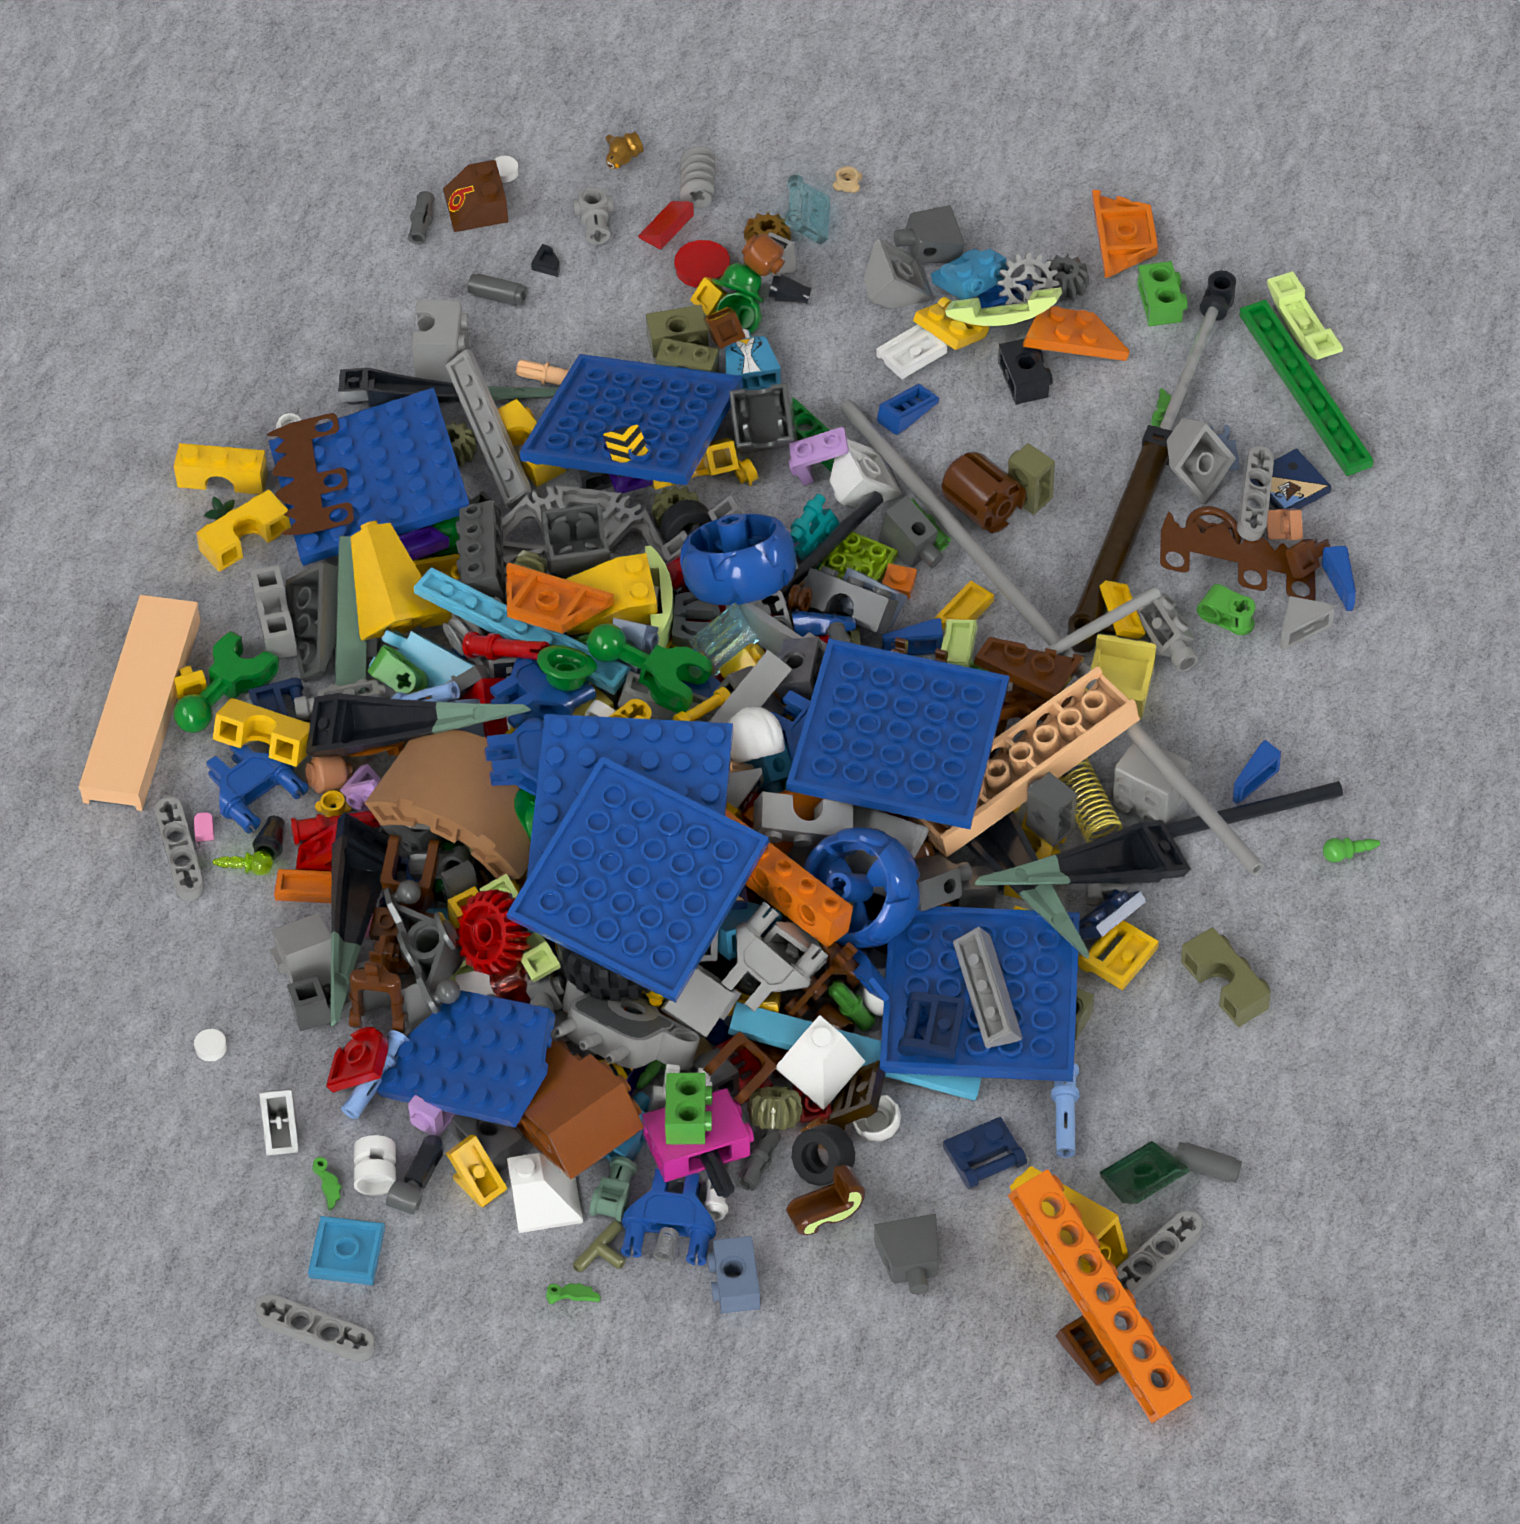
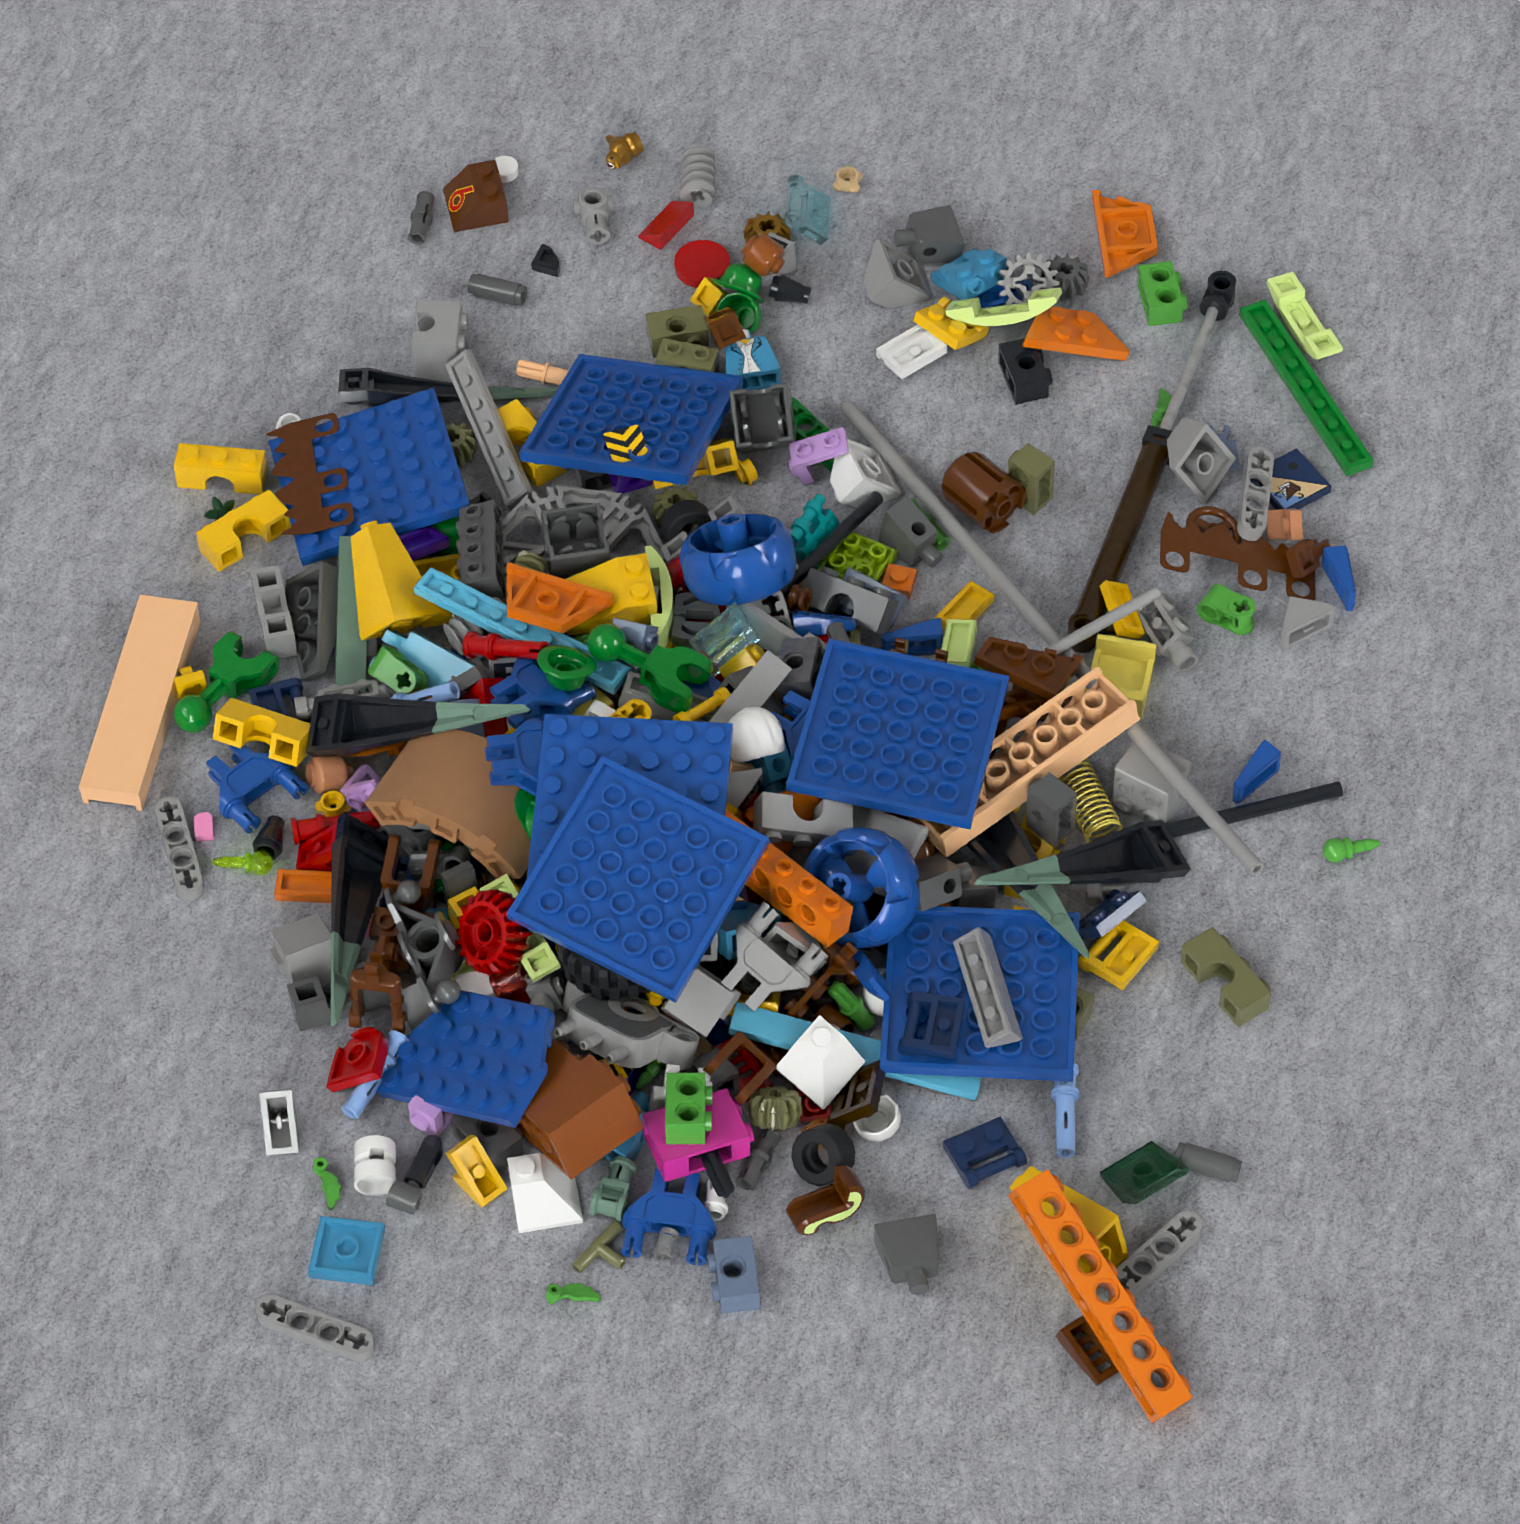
(210, 1045): white tile -> none
(912, 409): blue slope -> none

